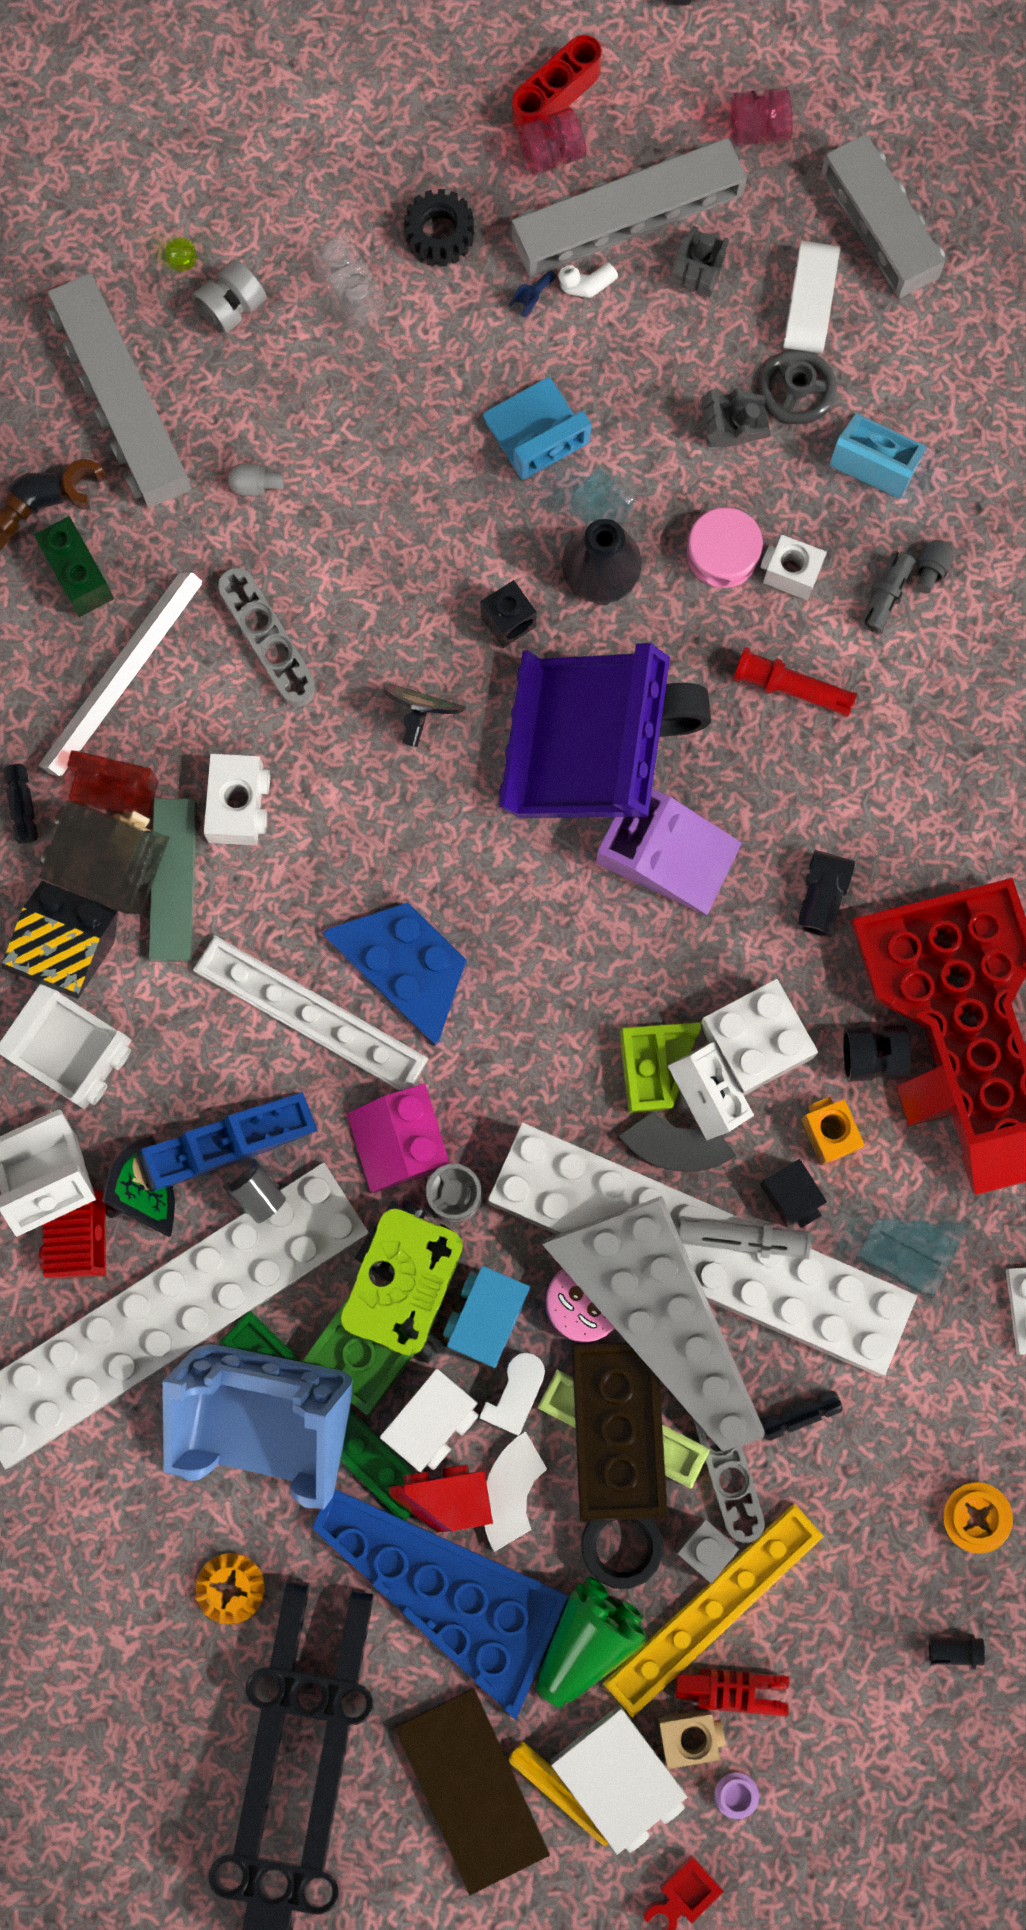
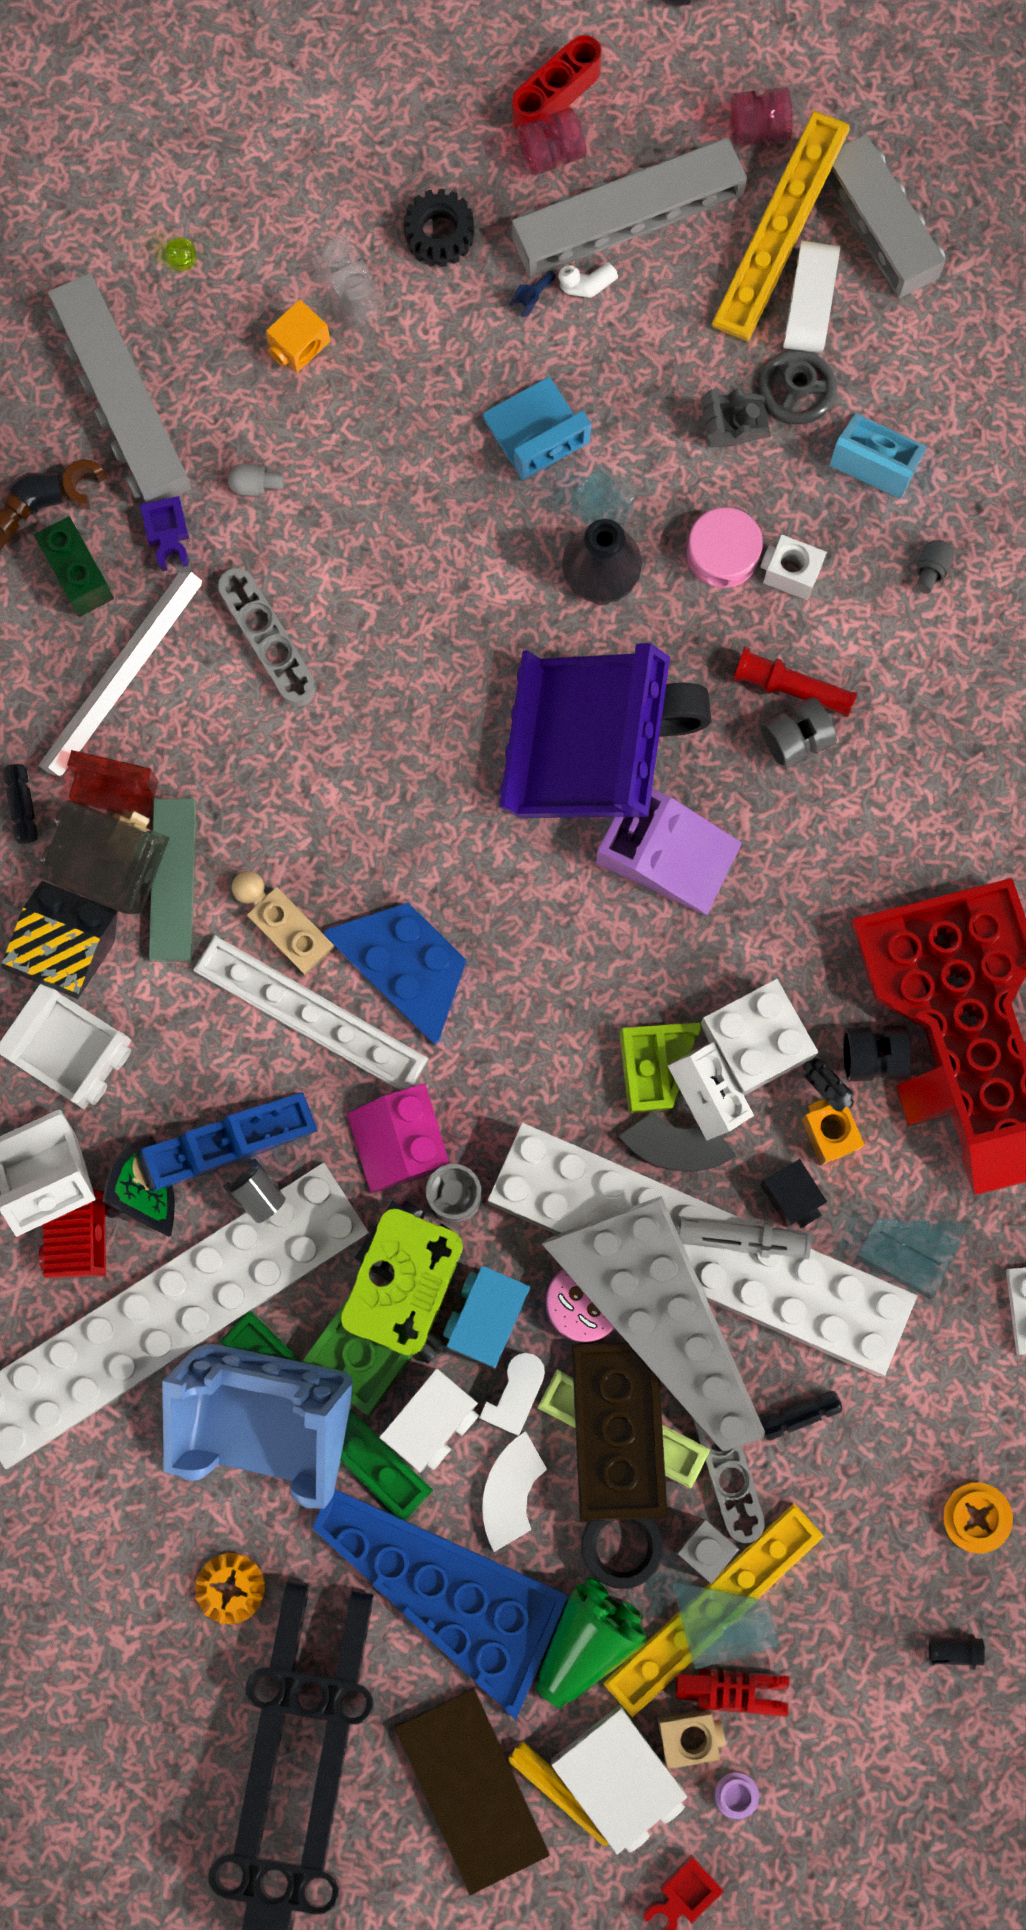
(165, 527): none -> dark purple plate
(227, 777): white brick -> none
(239, 288): light grey wheel -> none
(282, 922): none -> tan plate
(297, 336): none -> light orange brick
(419, 705): black shield -> none
(447, 1502): red slope -> none
(508, 613): black brick -> none
(699, 261): dark grey hand -> none
(723, 1624): none -> clear light blue wing
(781, 225): none -> yellow tile
(786, 739): none -> dark grey wheel
(826, 885): black piece -> none
(828, 1084): none -> black axle
(887, 592): dark grey pin -> none

